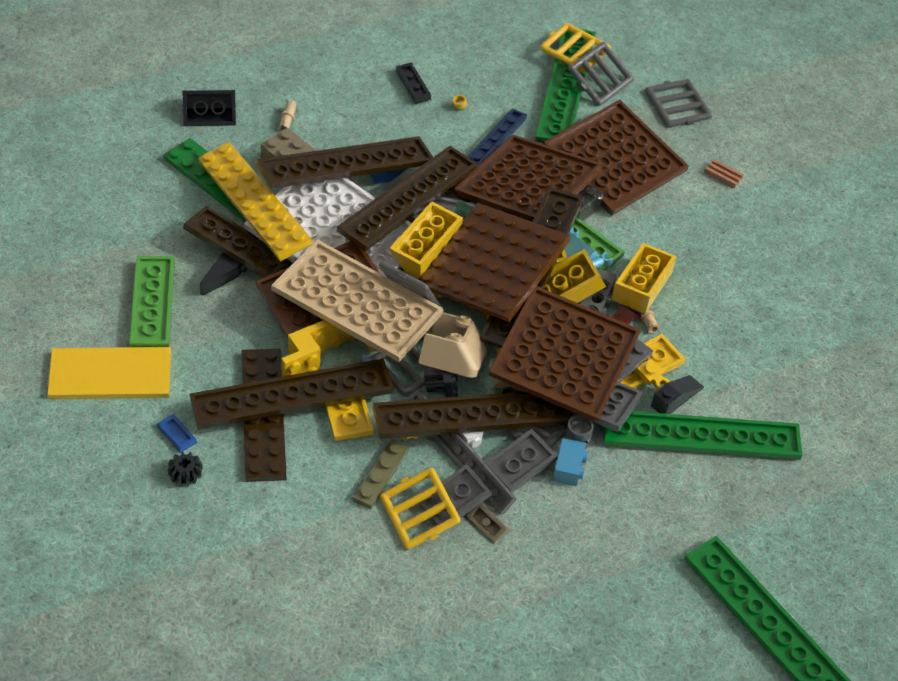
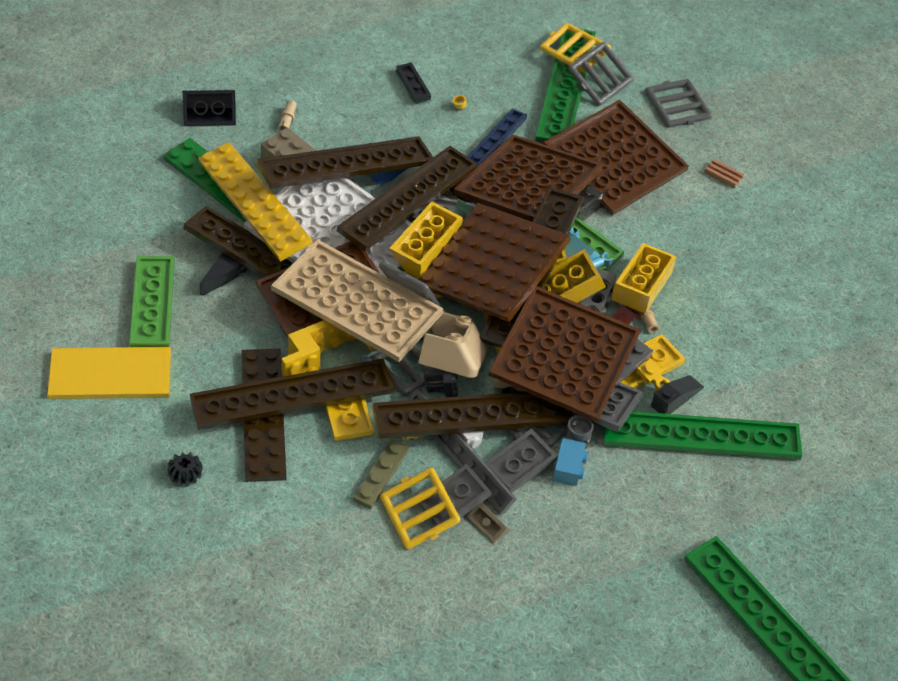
(176, 433): blue tile -> none

